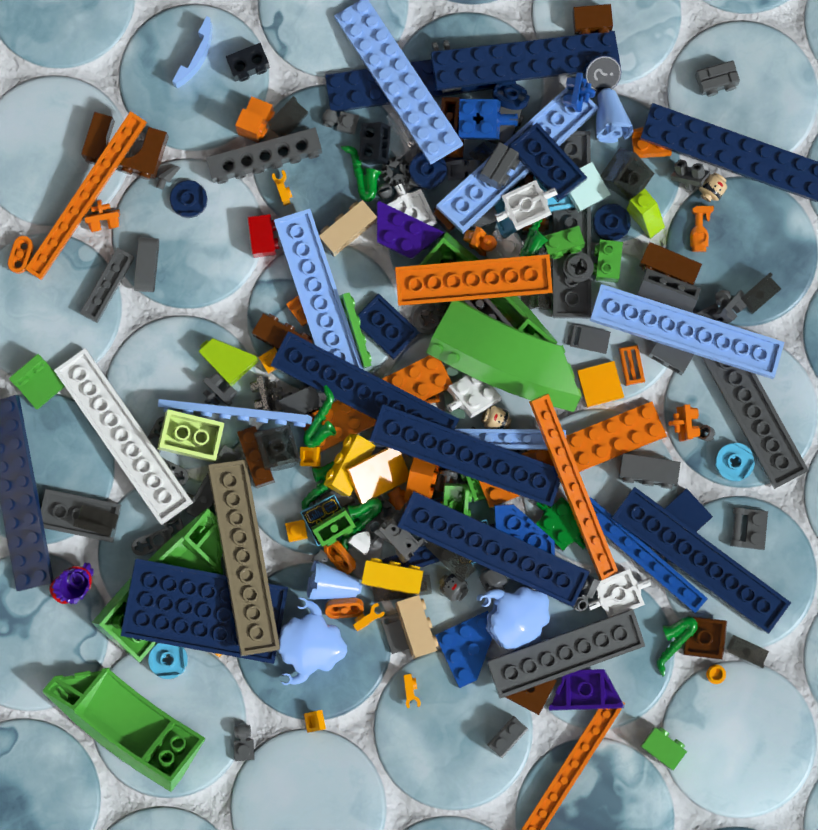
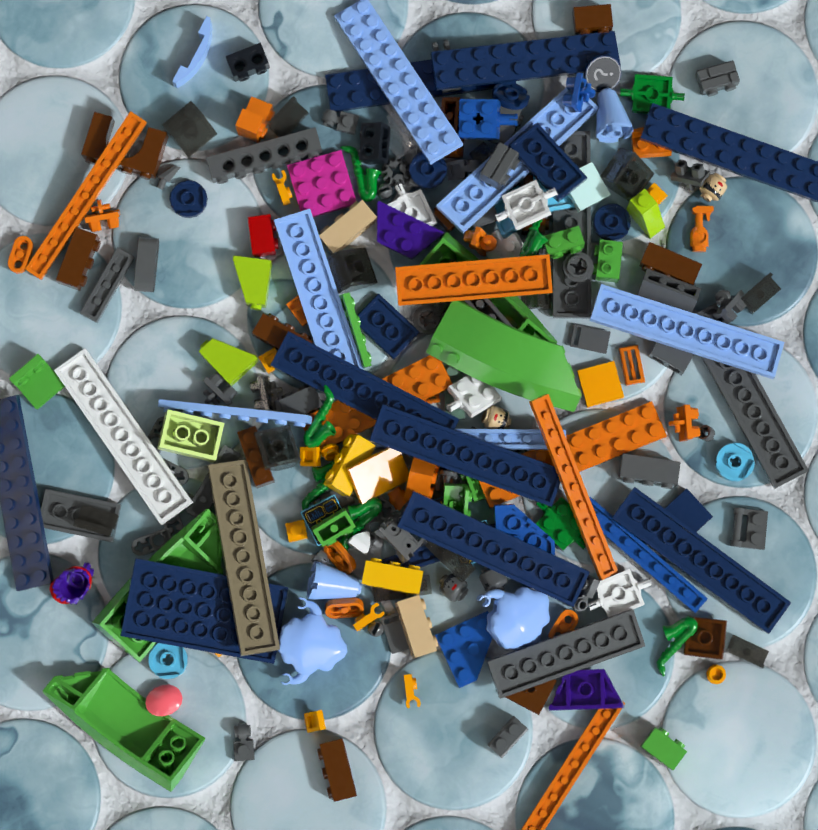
(78, 259): none -> reddish brown brick
(163, 700): none -> coral hat
(189, 129): none -> clear smoke slope
(254, 280): none -> lime slope
(322, 184): none -> dark pink plate
(330, 451): none -> light orange plate
(337, 770): none -> reddish brown brick
(351, 270): none -> clear smoke slope
(380, 630): none -> dark grey hinge
(560, 624): none -> orange plate
(649, 90): none -> green plate
(657, 193): none -> light orange plate

